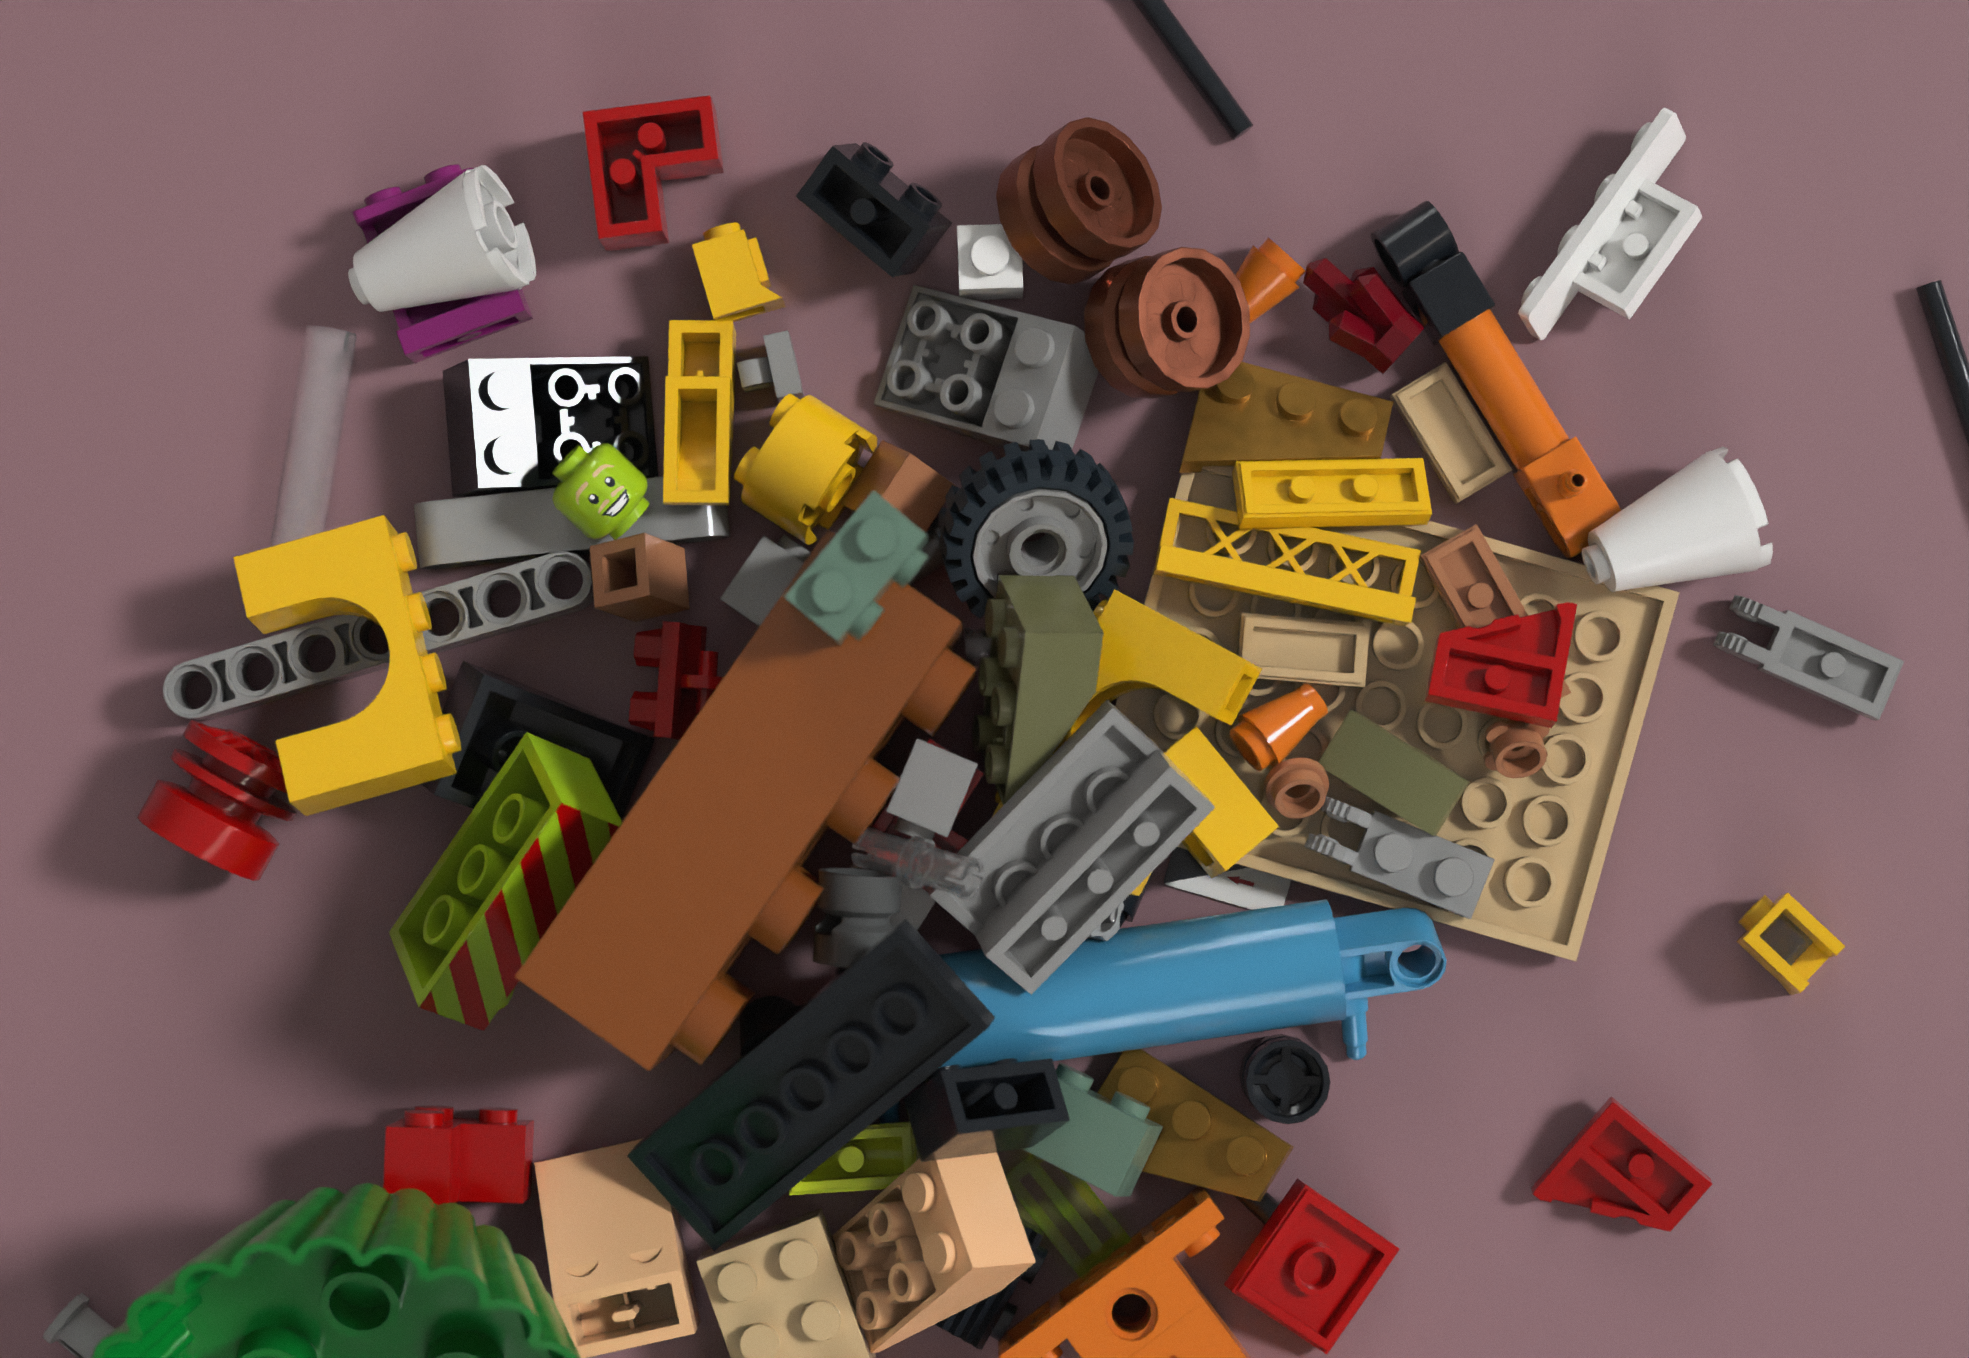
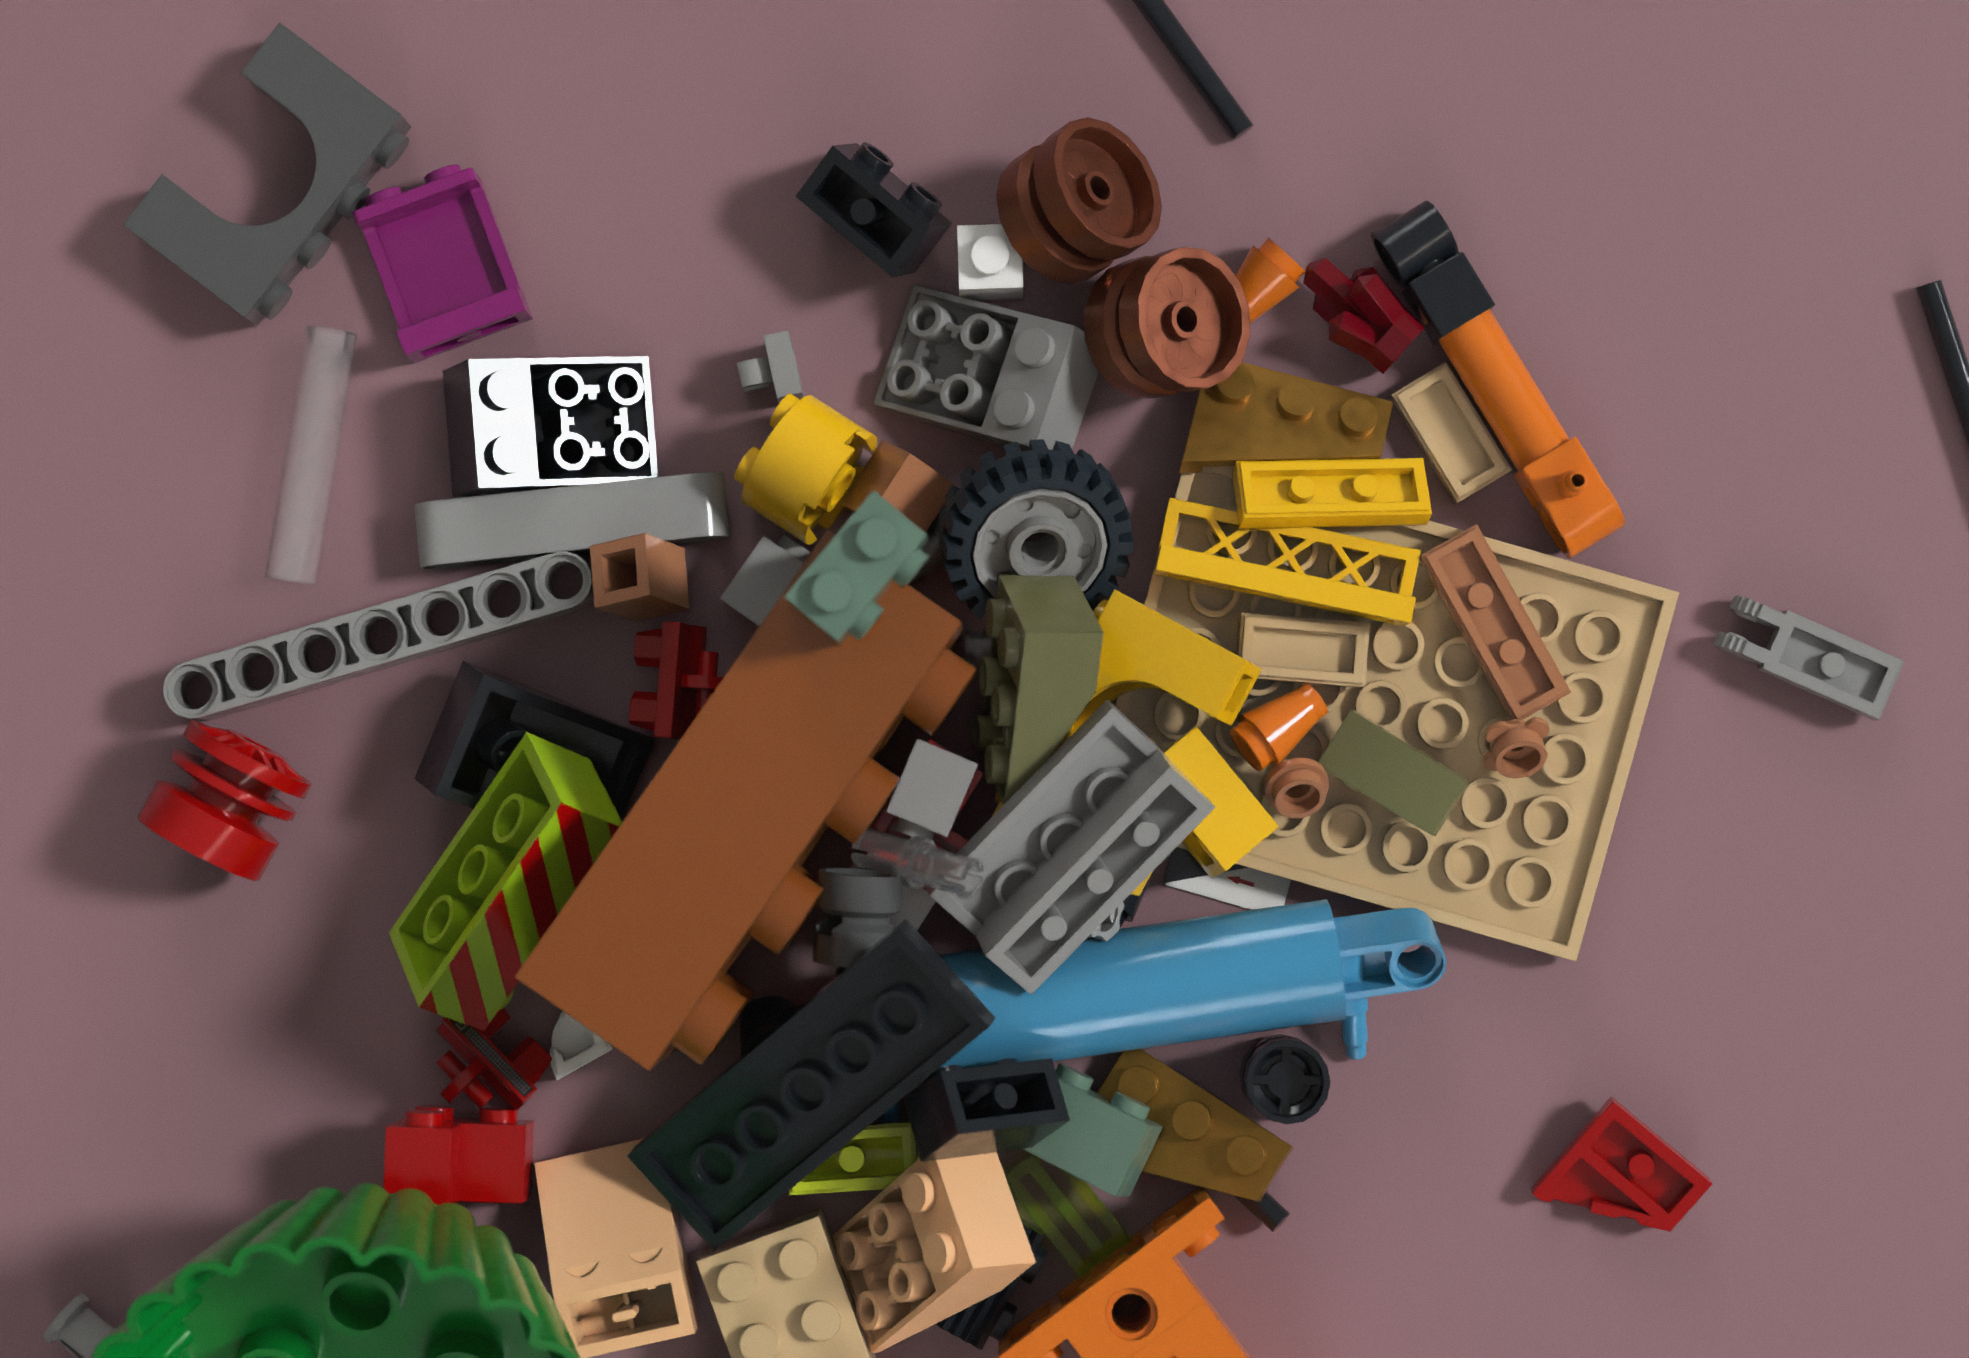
(257, 263): none -> dark grey arch
(402, 732): yellow arch -> none
(447, 249): white cone -> none
(508, 1076): none -> red hips
(574, 1046): none -> white tile
(600, 491): lime head -> none
(638, 149): red brick -> none
(699, 412): yellow slope -> none
(734, 274): yellow window -> none
(1311, 1266): red tile -> none
(1408, 859): light grey hinge -> none
(1505, 667): red wing -> none
(1622, 239): white bracket -> none
(1683, 529): white cone -> none
(1787, 940): yellow window -> none

